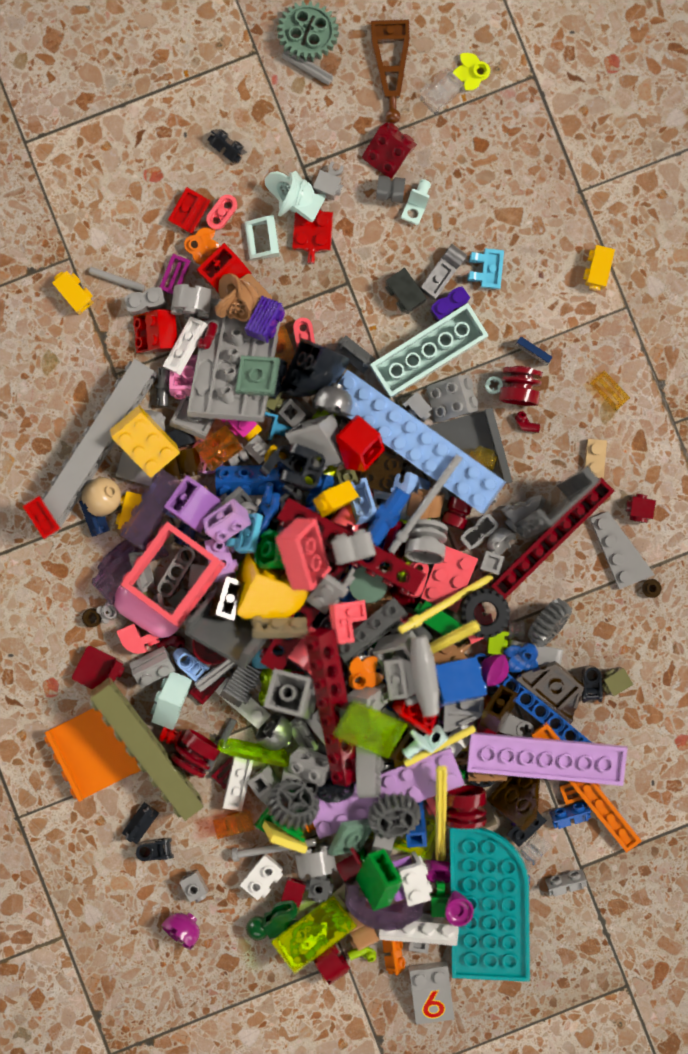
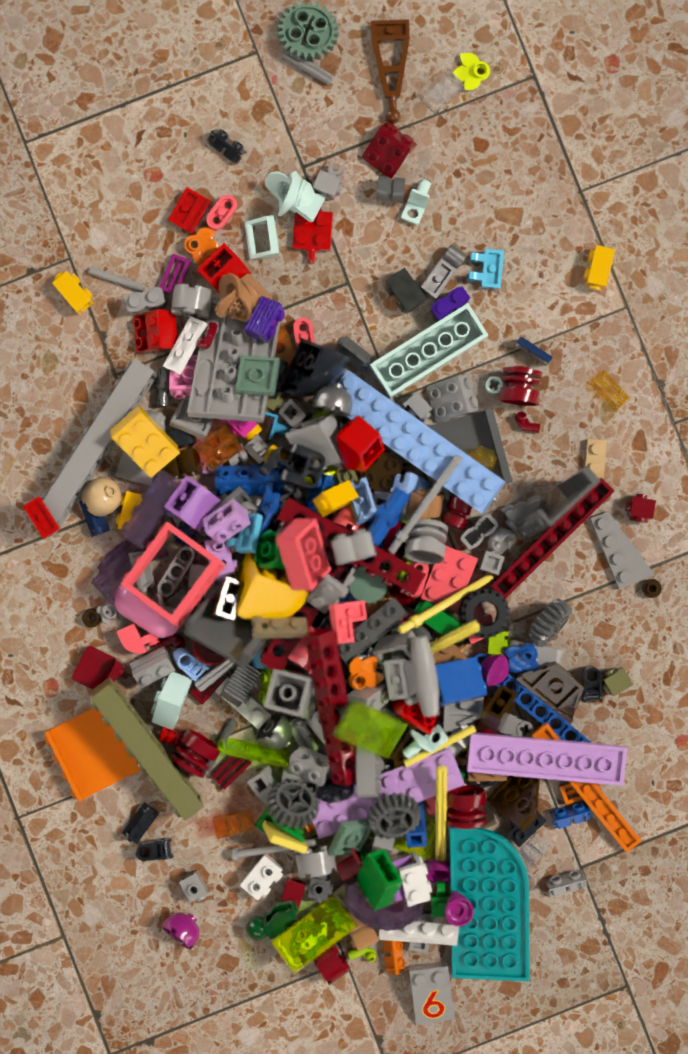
(237, 784): white plate -> none

